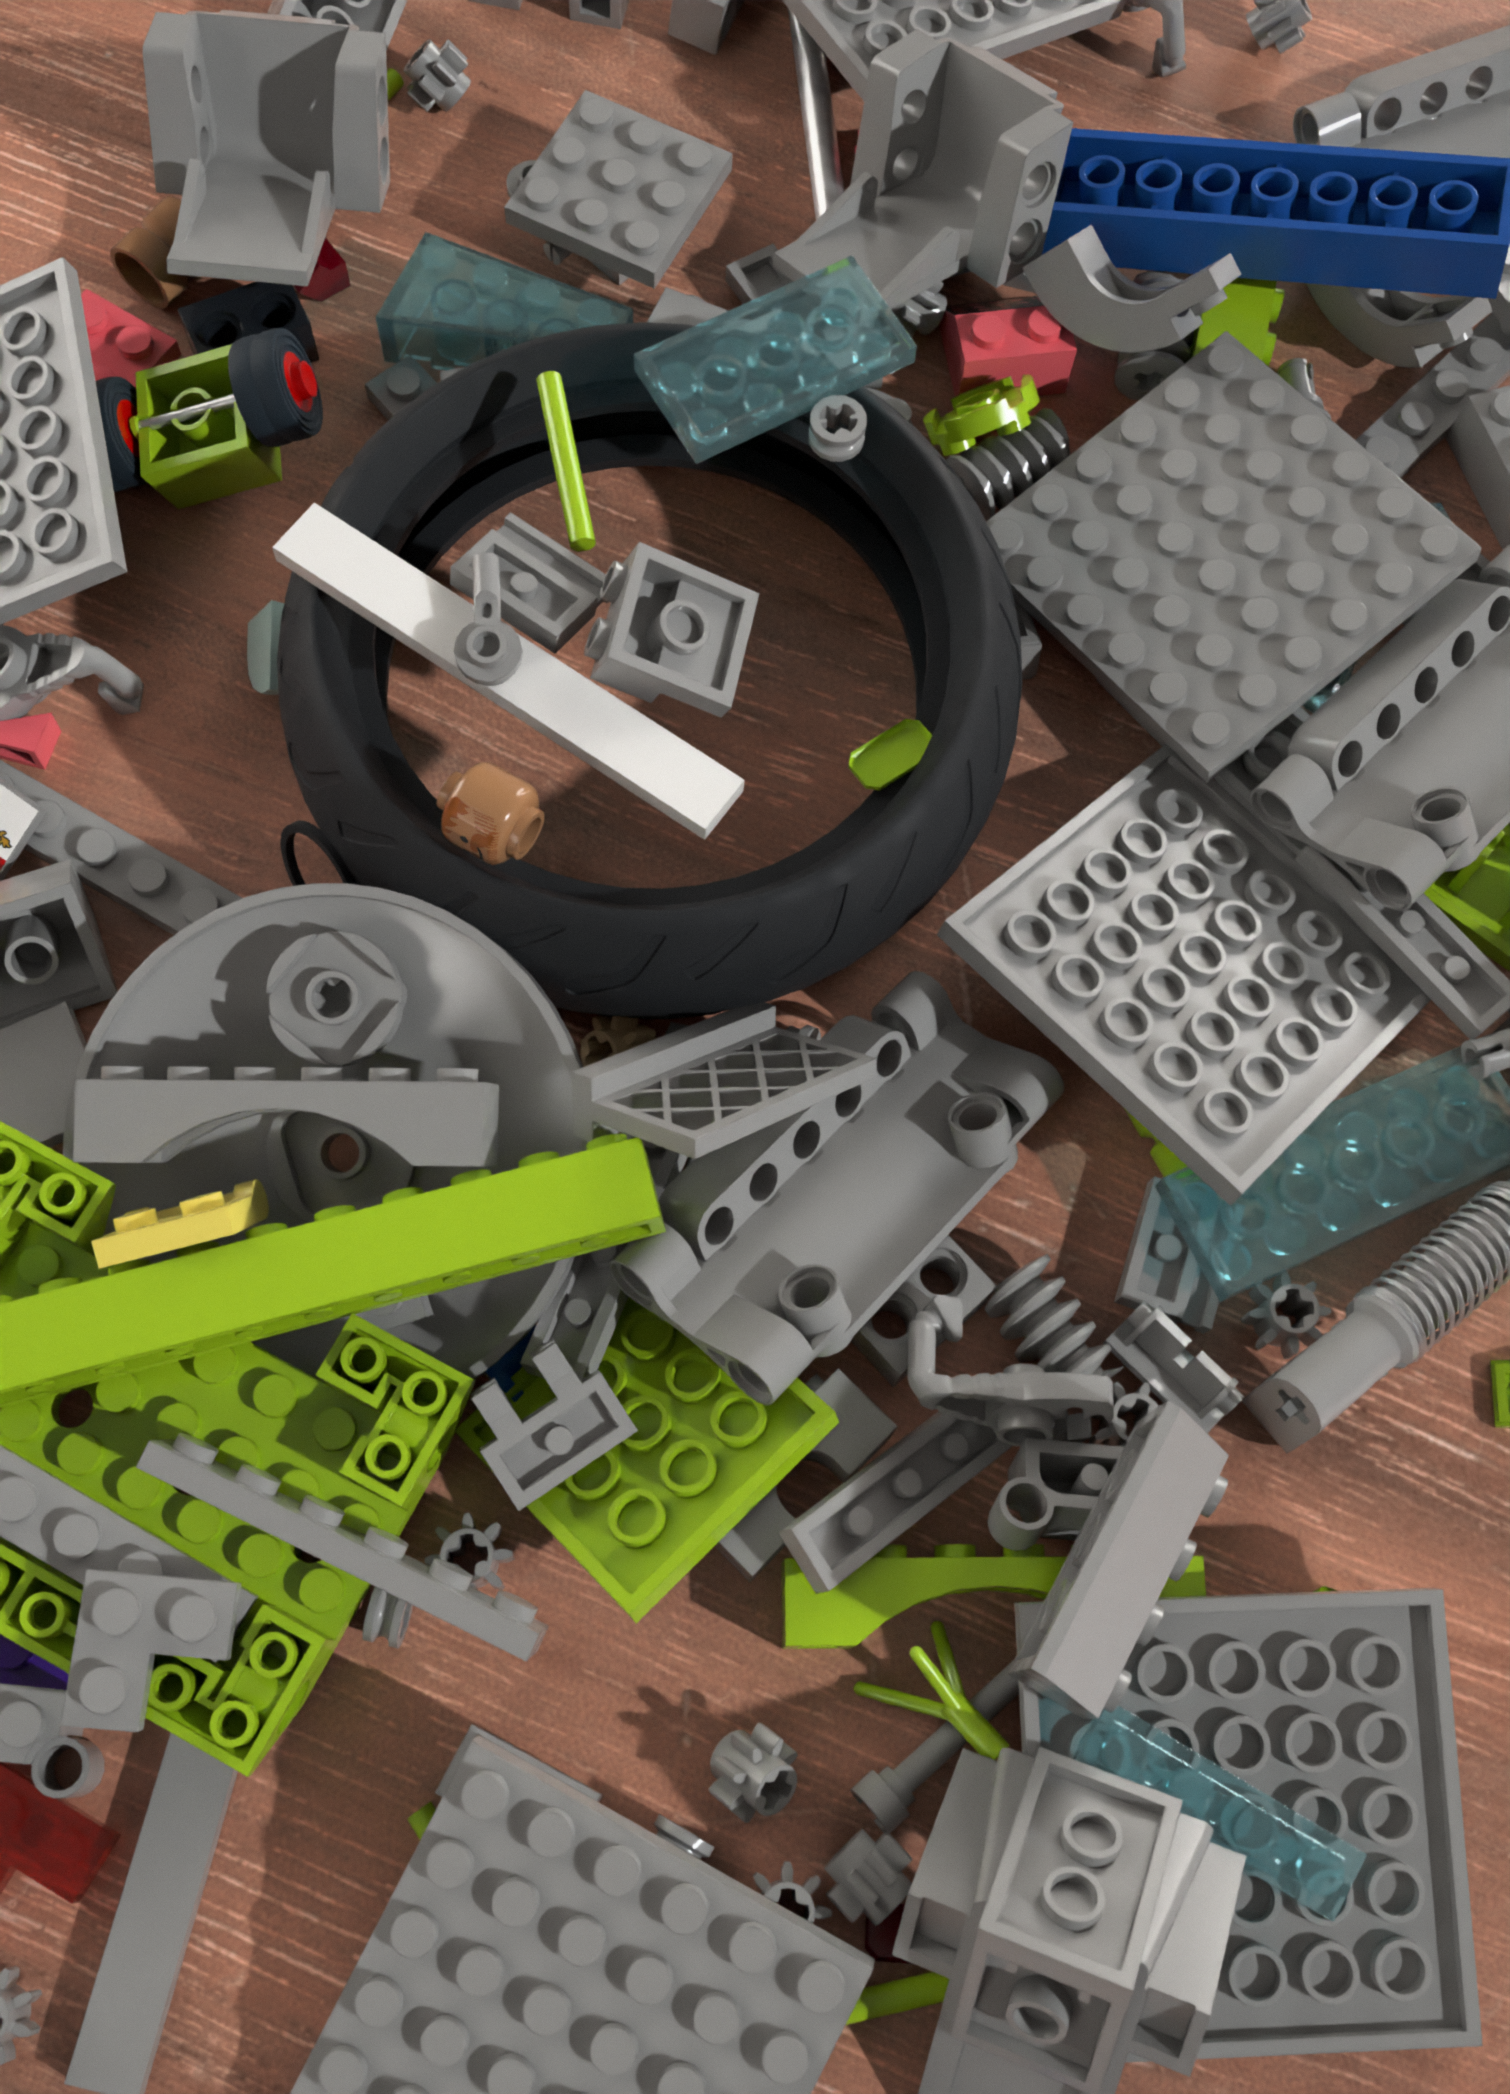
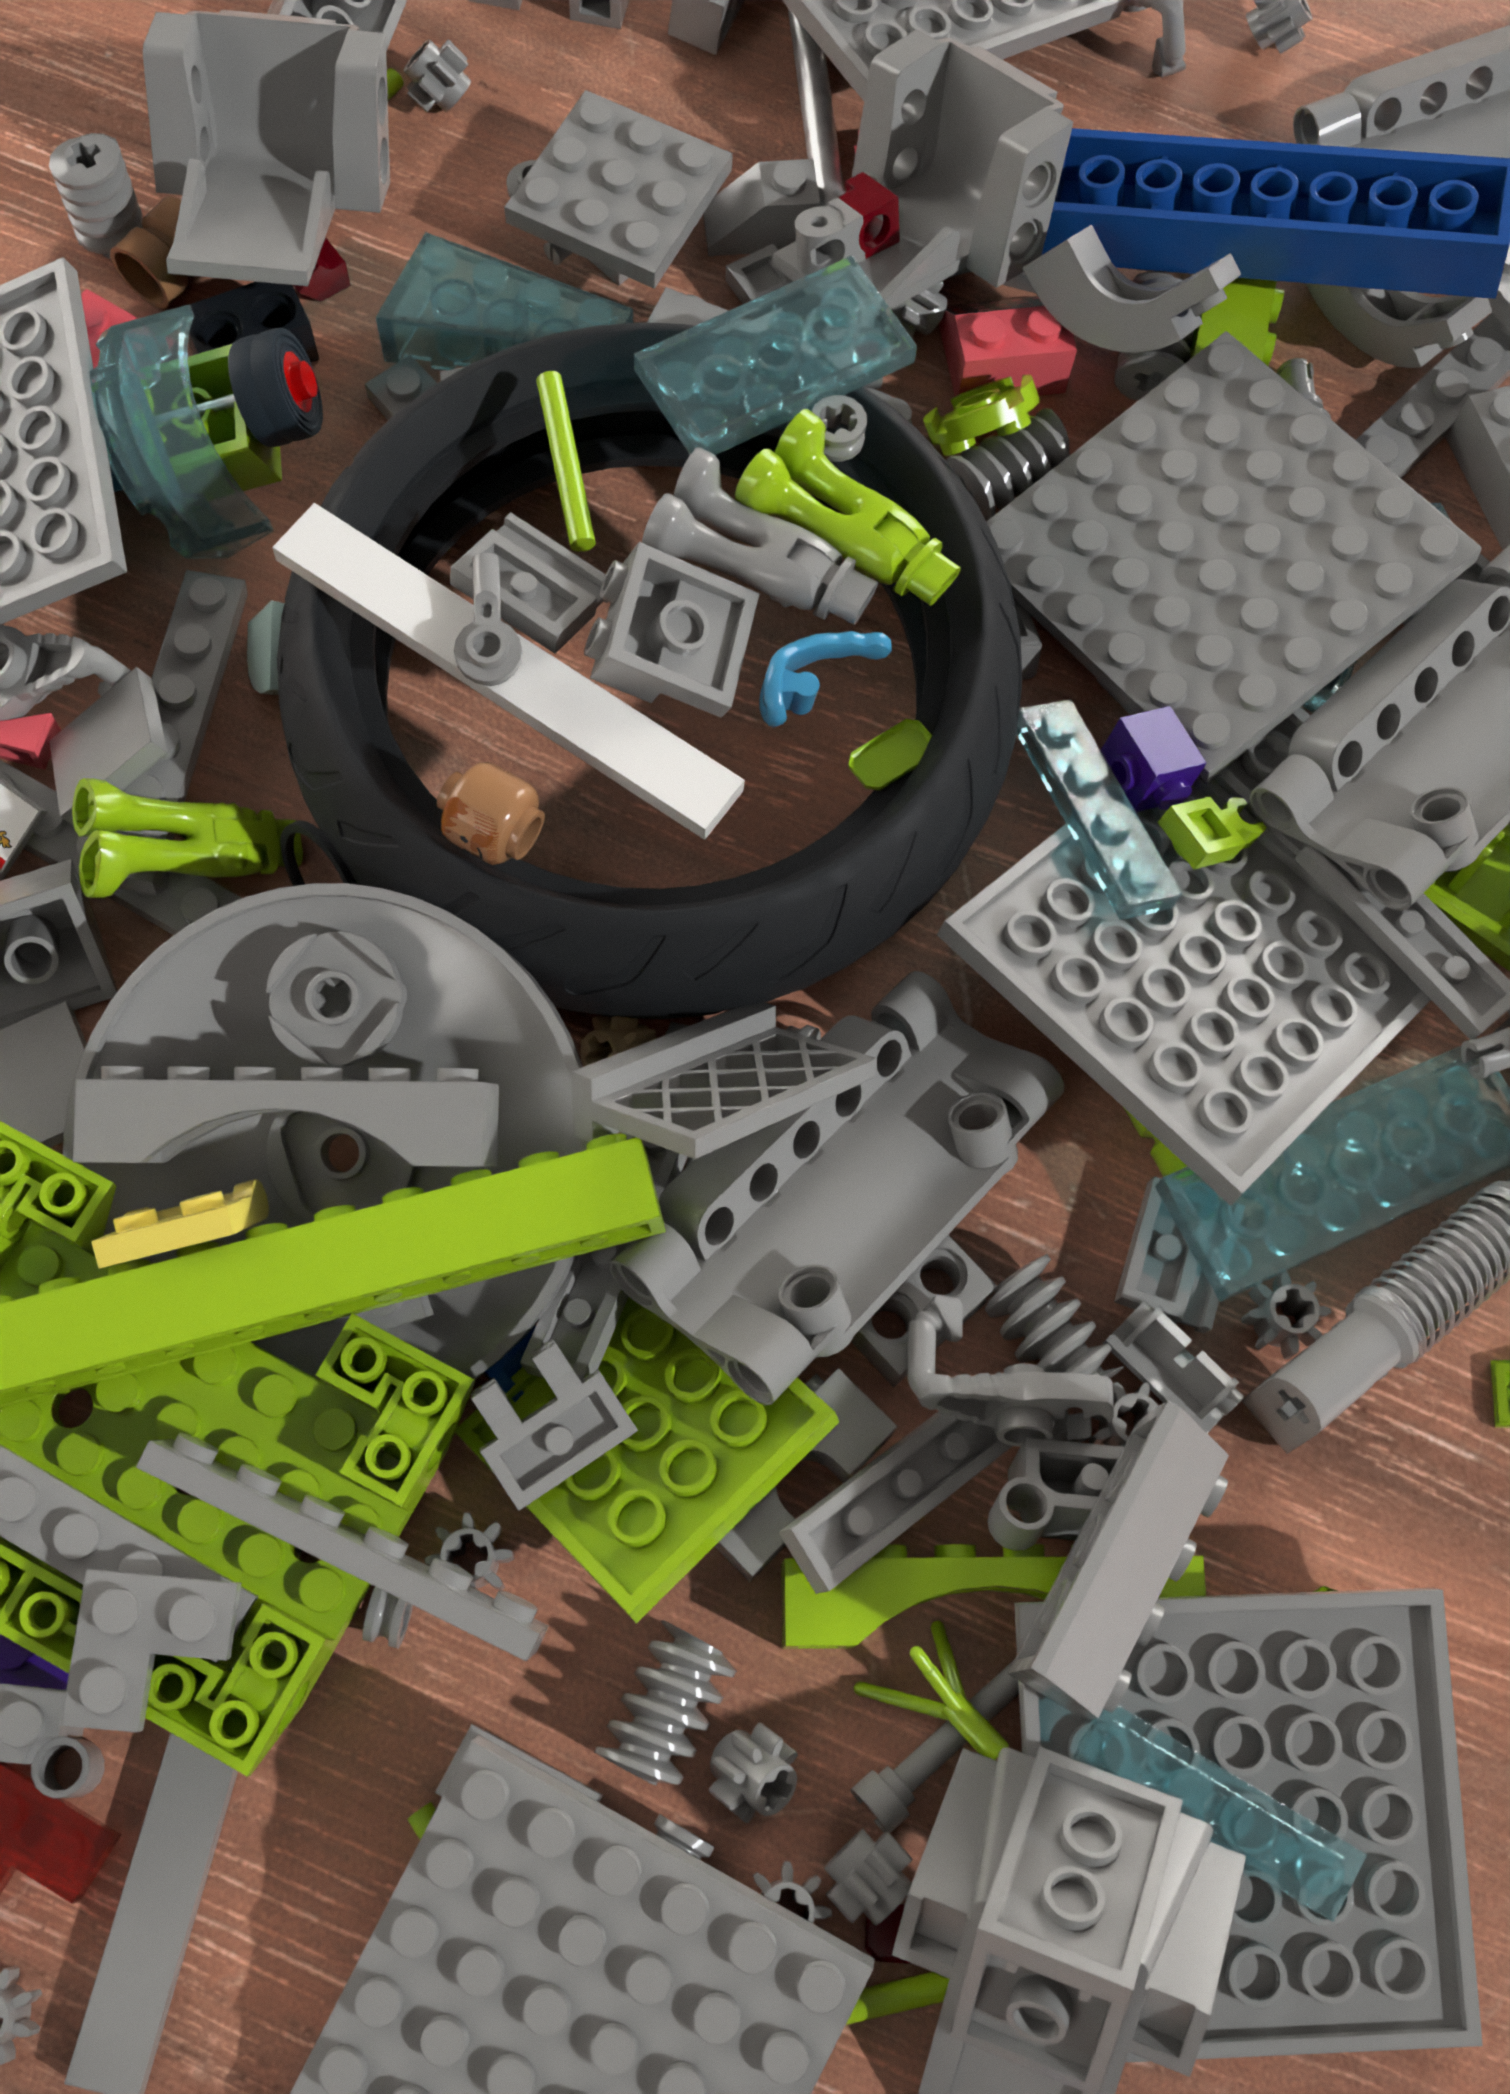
(95, 191): none -> light grey piece
(110, 740): none -> light grey tile
(160, 440): none -> clear light blue windscreen
(186, 691): none -> light grey plate
(217, 837): none -> lime piece
(667, 1707): none -> light grey piece
(761, 207): none -> light grey slope
(784, 559): none -> light grey piece
(797, 691): none -> dark azure piece
(848, 225): none -> leg
(874, 529): none -> lime piece
(1096, 810): none -> clear light blue plate
(1153, 759): none -> dark purple brick
(1209, 834): none -> lime plate

